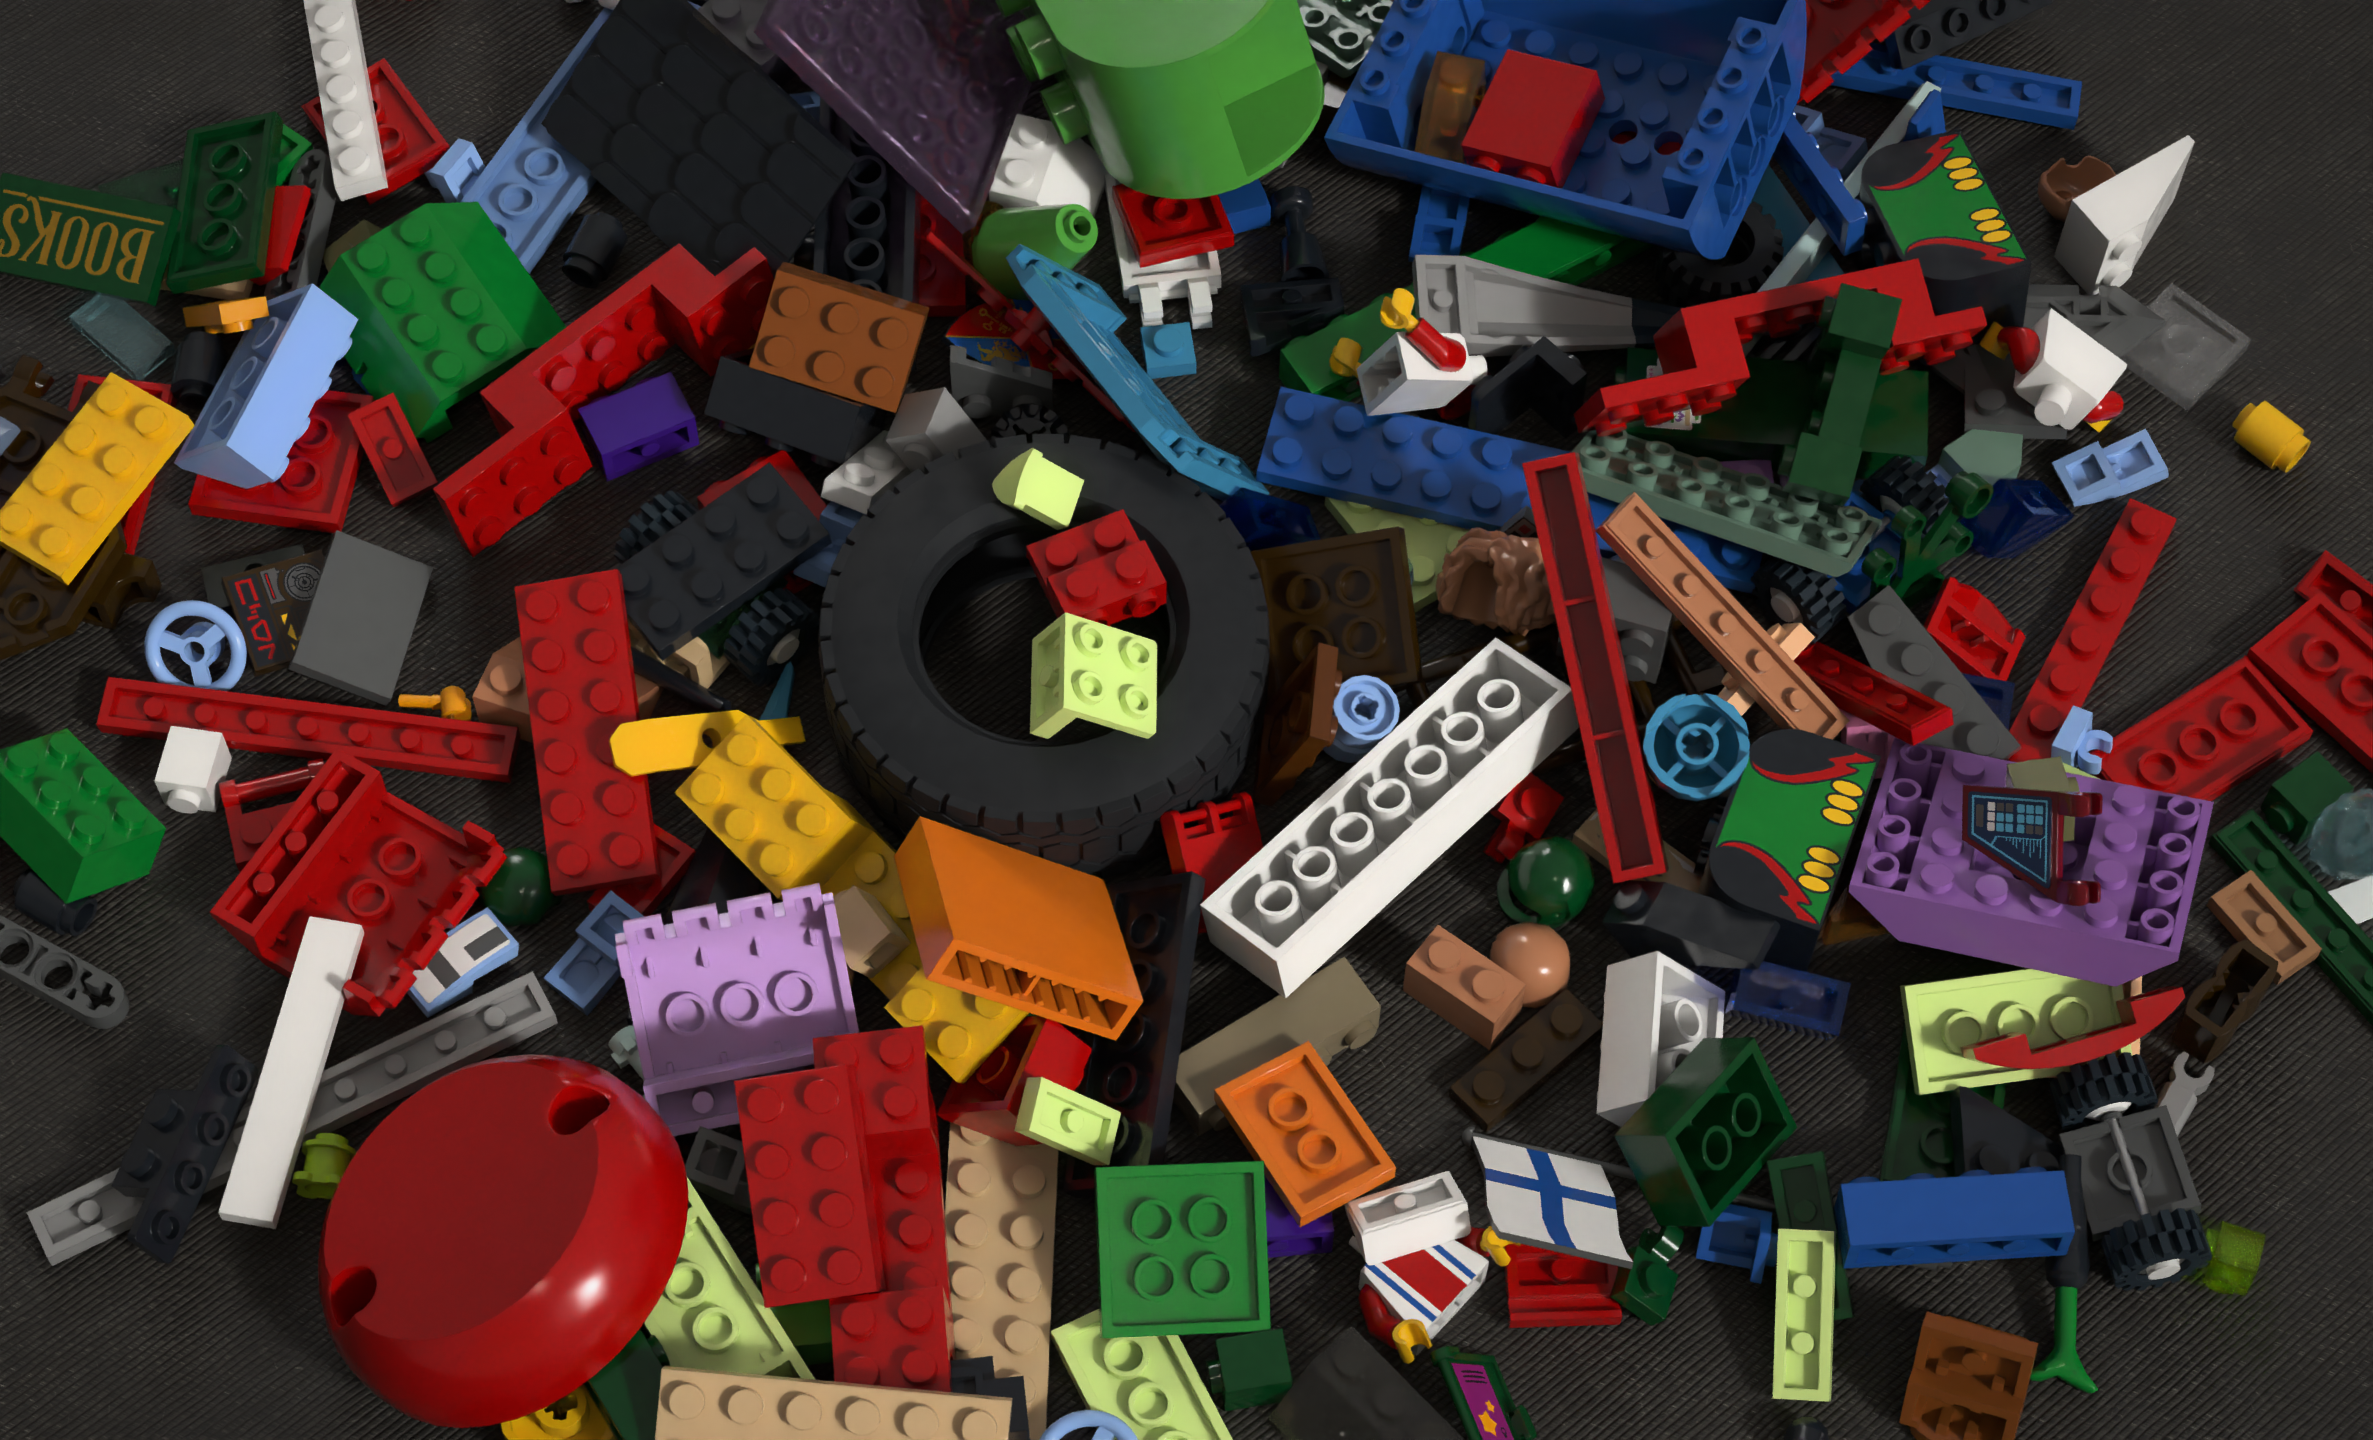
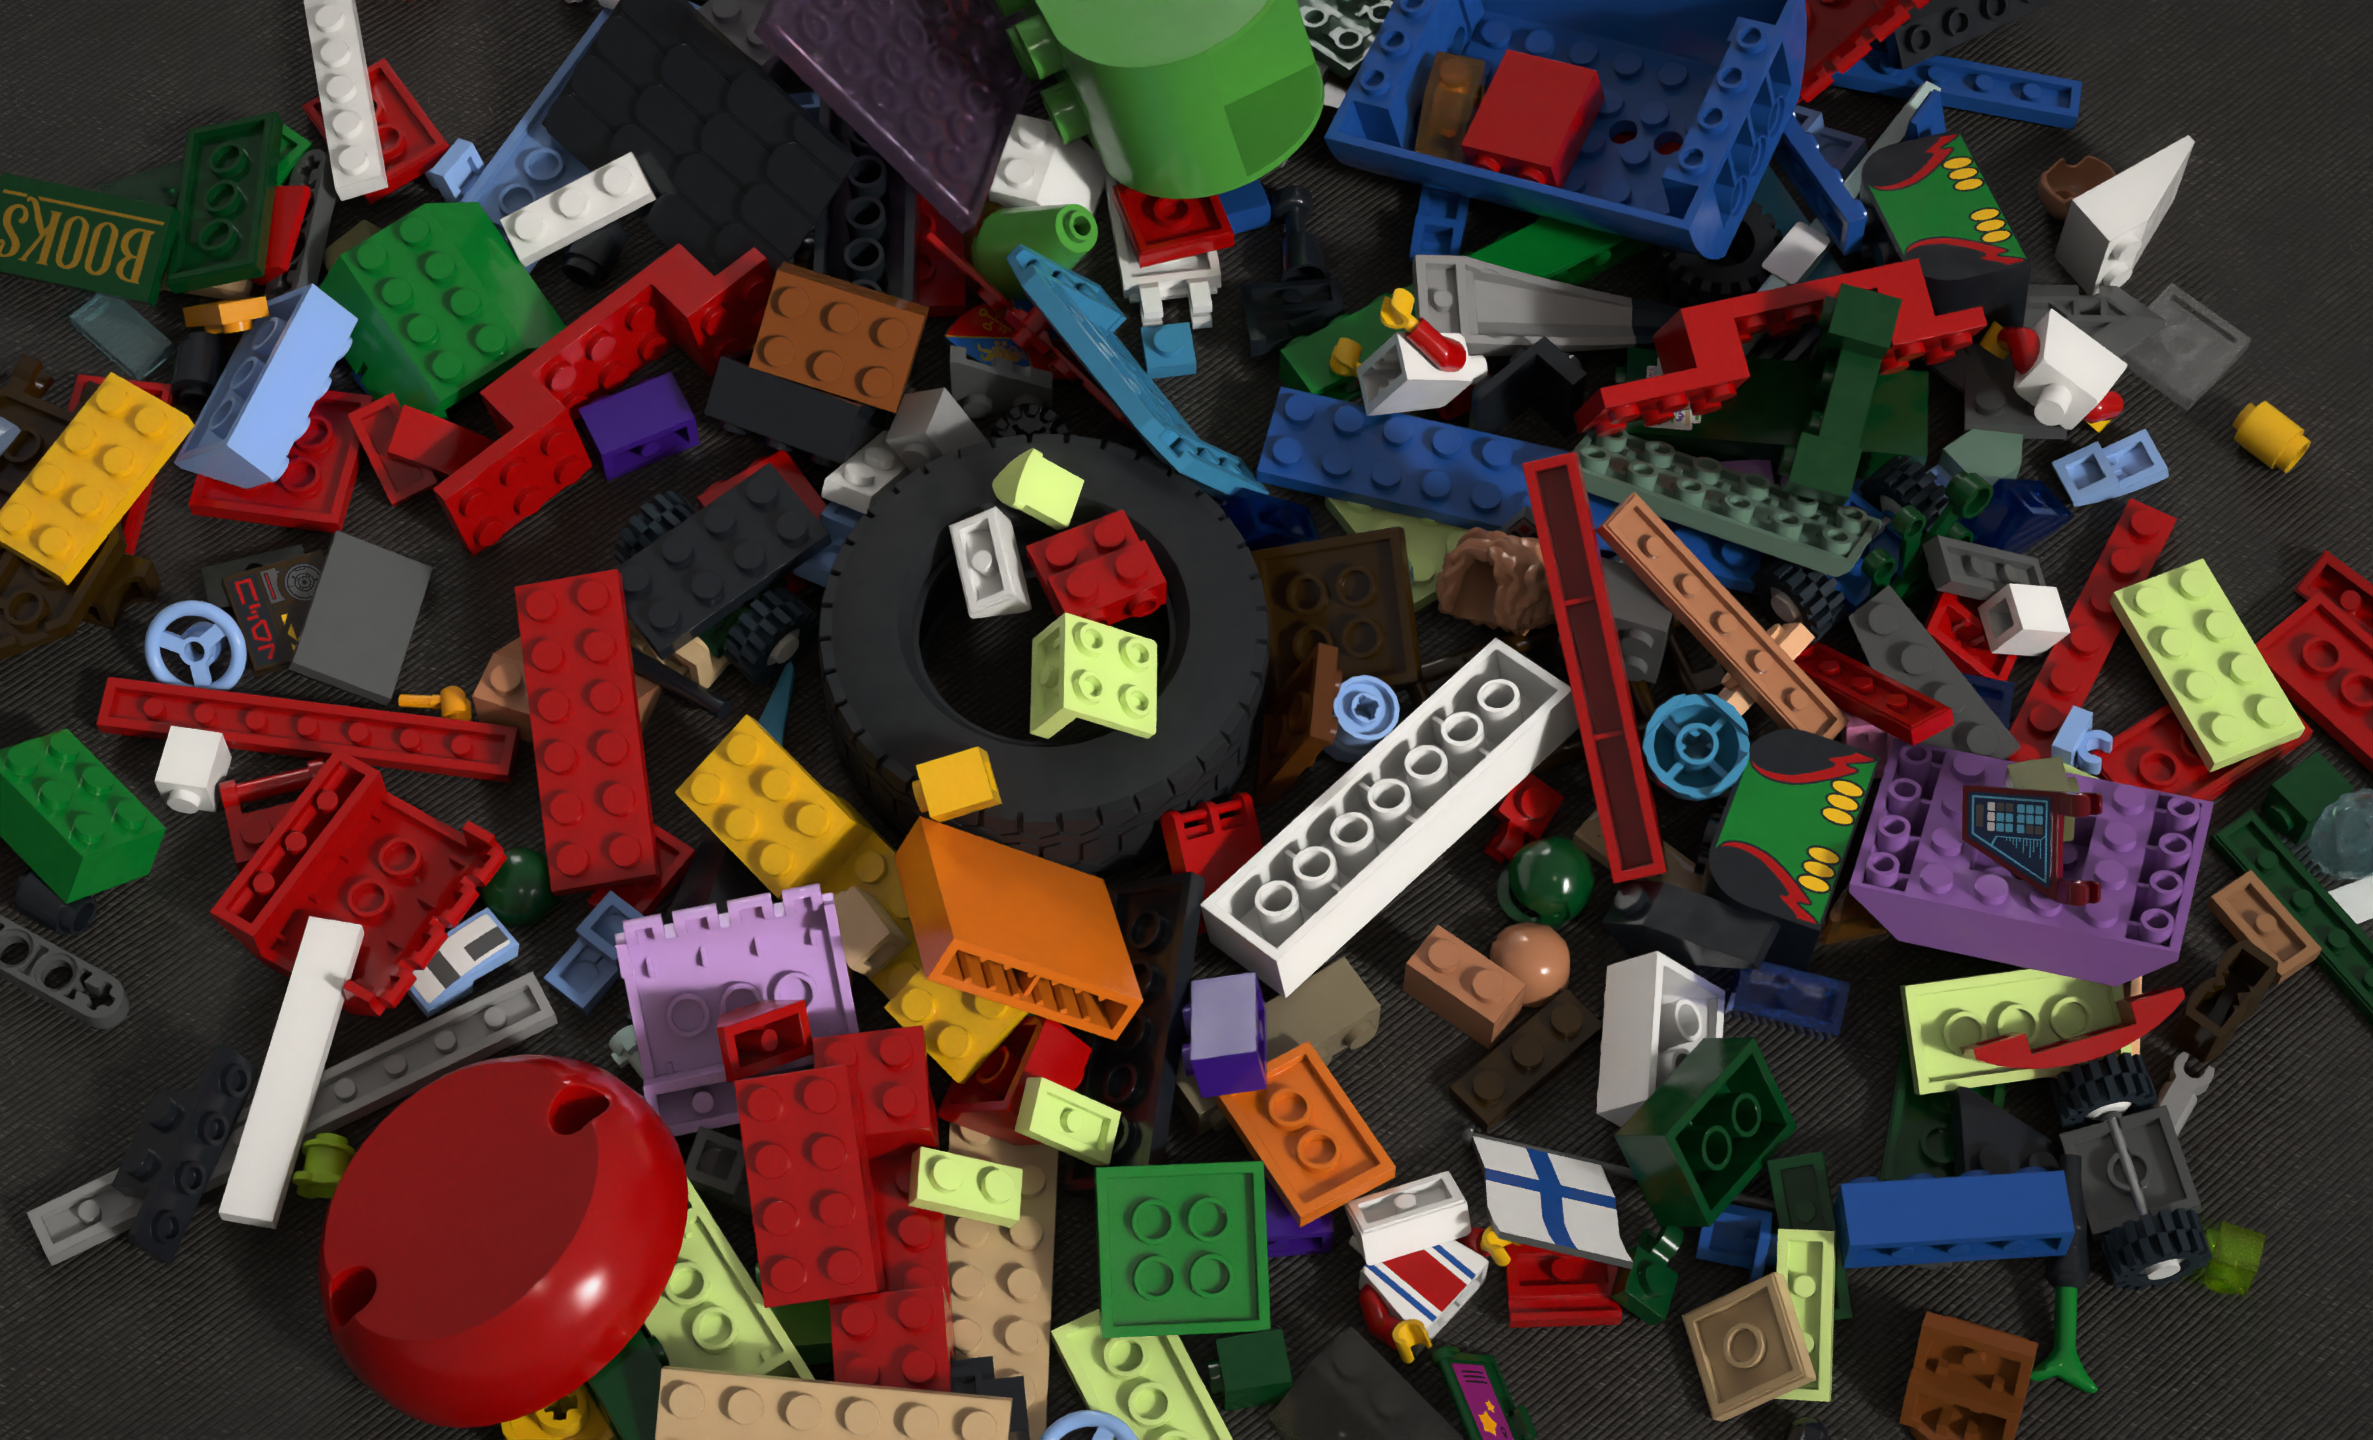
(434, 442): none -> red slope
(577, 209): none -> white plate
(678, 743): yellow piece -> none
(763, 1037): none -> red slope
(956, 785): none -> yellow brick
(965, 1187): none -> yellowish green plate
(990, 565): none -> white slope
(1226, 1035): none -> brick
(1748, 1347): none -> tan tile
(1796, 252): none -> white sticker
(1977, 569): none -> dark grey plate
(2023, 619): none -> white brick
(2206, 665): none -> yellowish green plate

